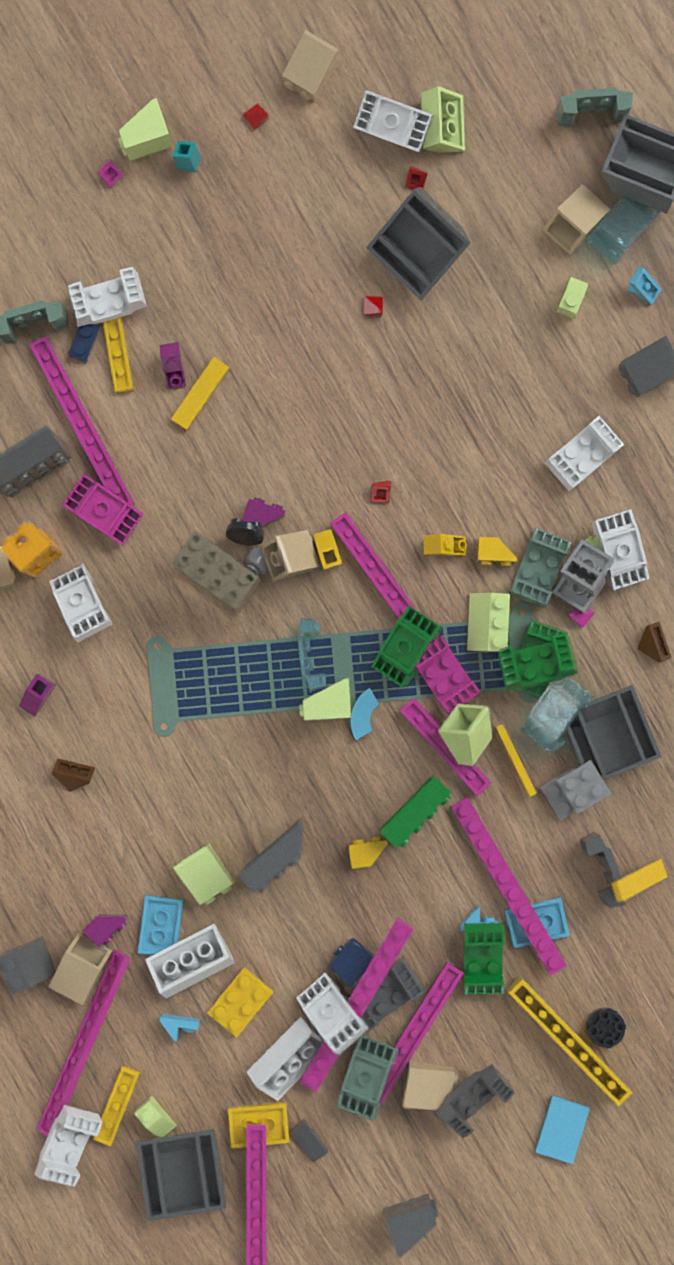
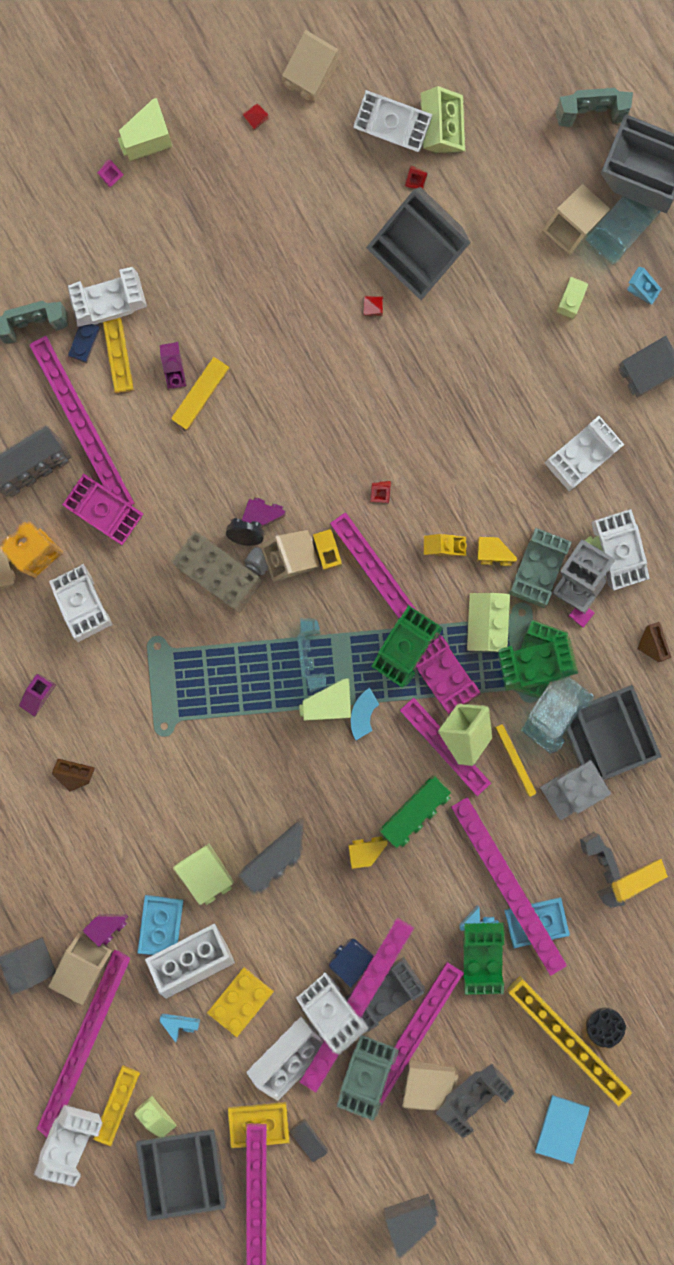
(186, 156): teal brick -> none

